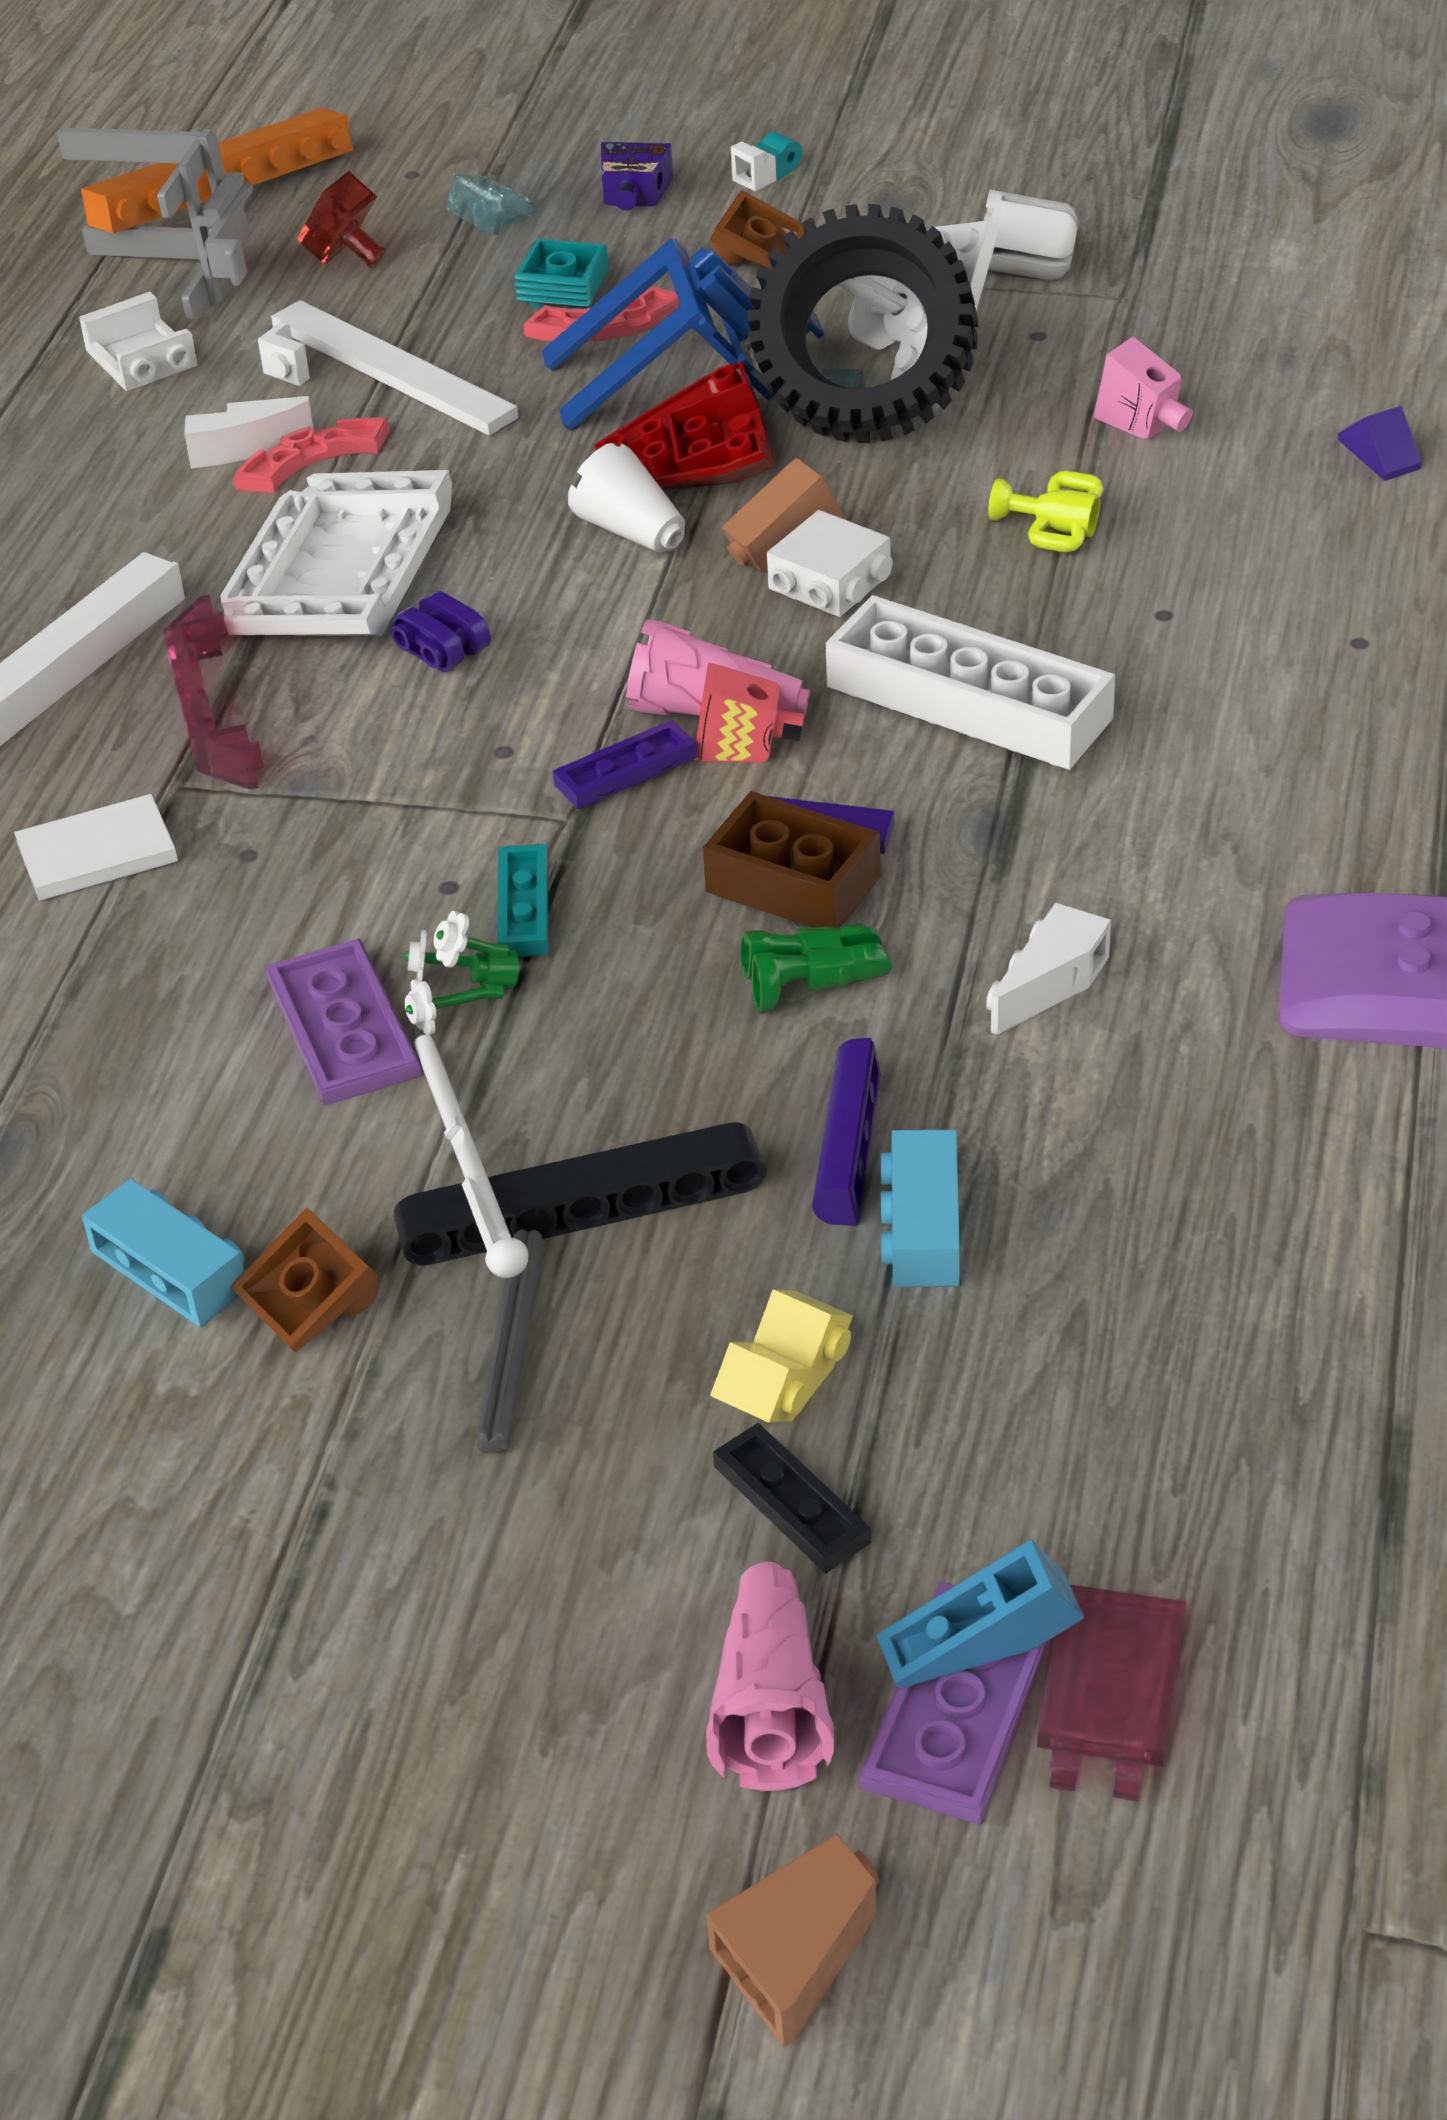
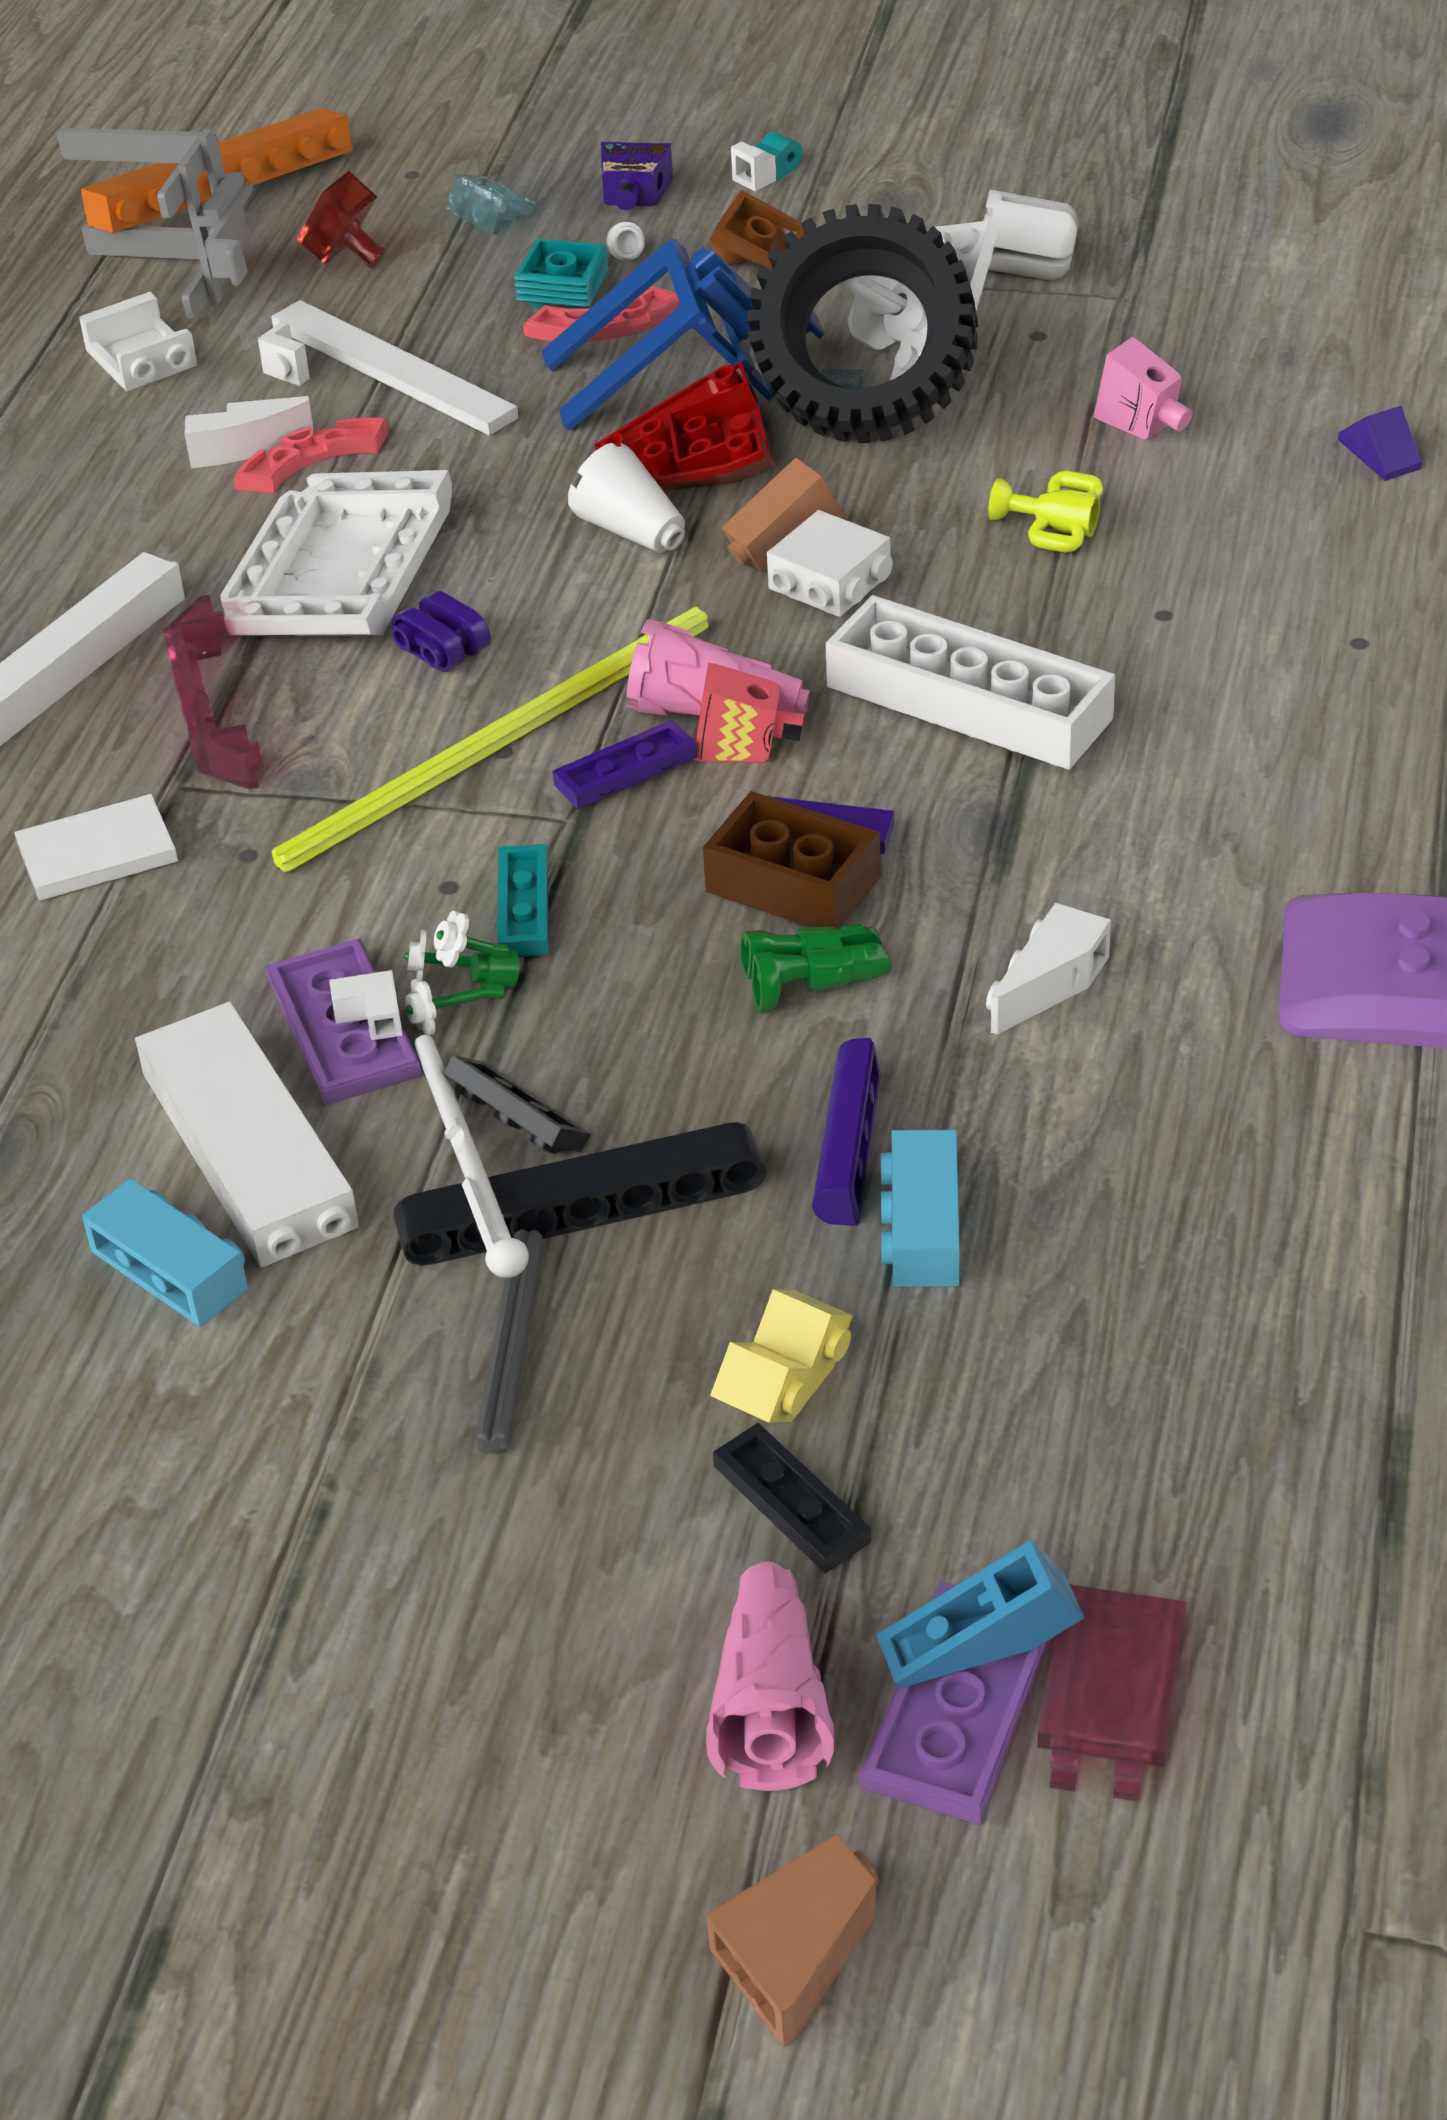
(247, 1134): none -> white brick
(306, 1281): dark orange slope -> none
(368, 998): none -> white piece
(468, 751): none -> neon yellow axle
(516, 1106): none -> black plate
(625, 241): none -> white plate

